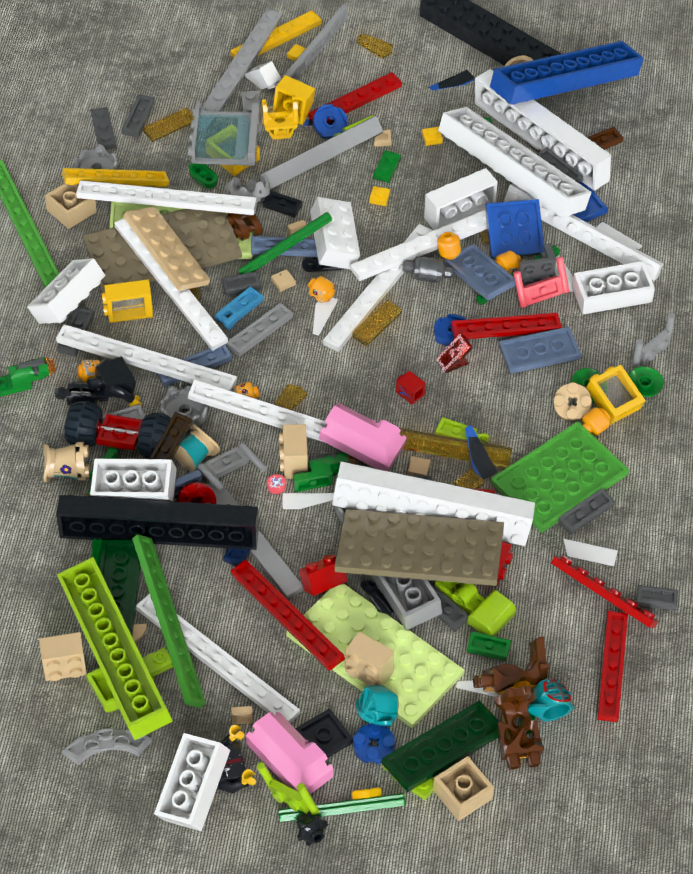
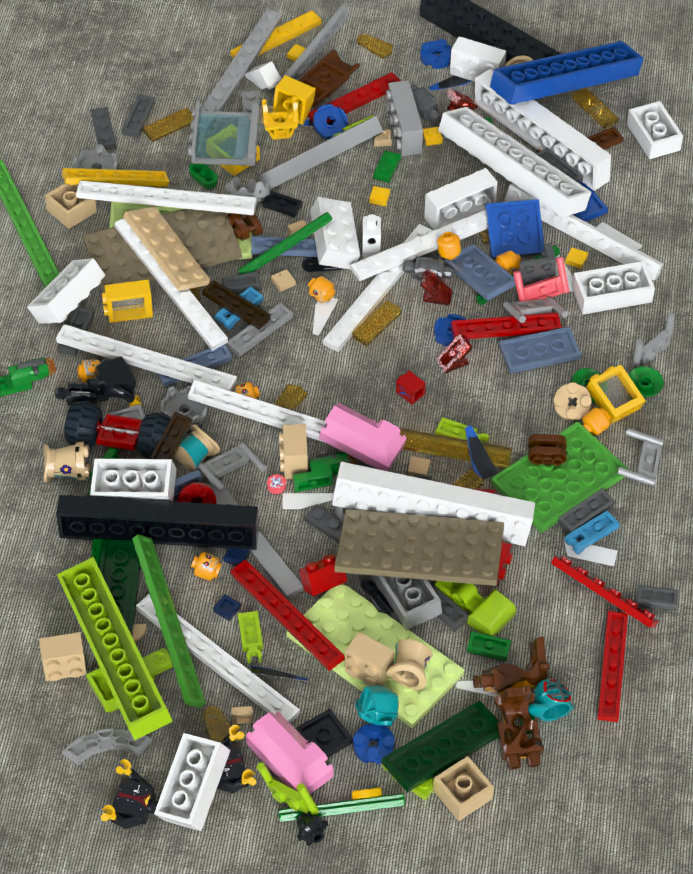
(133, 799): none -> black torso
(206, 566): none -> light orange head
(217, 727): none -> clear yellow piece
(227, 607): none -> dark blue tile
(236, 304): none -> dark brown tile
(250, 634): none -> lime plate
(271, 672): none -> black sticker
(325, 522): none -> dark grey plate
(328, 76): none -> reddish brown piece
(371, 229): none -> white torso
(404, 118): none -> light grey brick
(410, 664): none -> tan hat
(425, 103): none -> dark grey piece
(429, 51): none -> blue plate
(435, 289): none -> clear red slope
(460, 100): none -> clear red slope
(473, 58): none -> white brick
(531, 307): none -> light grey plate
(547, 449): none -> reddish brown brick
(576, 258): none -> yellow tile
(592, 532): none -> dark azure plate
(595, 108): none -> clear yellow tile
(648, 458): none -> light grey plate
(654, 130): none -> white brick

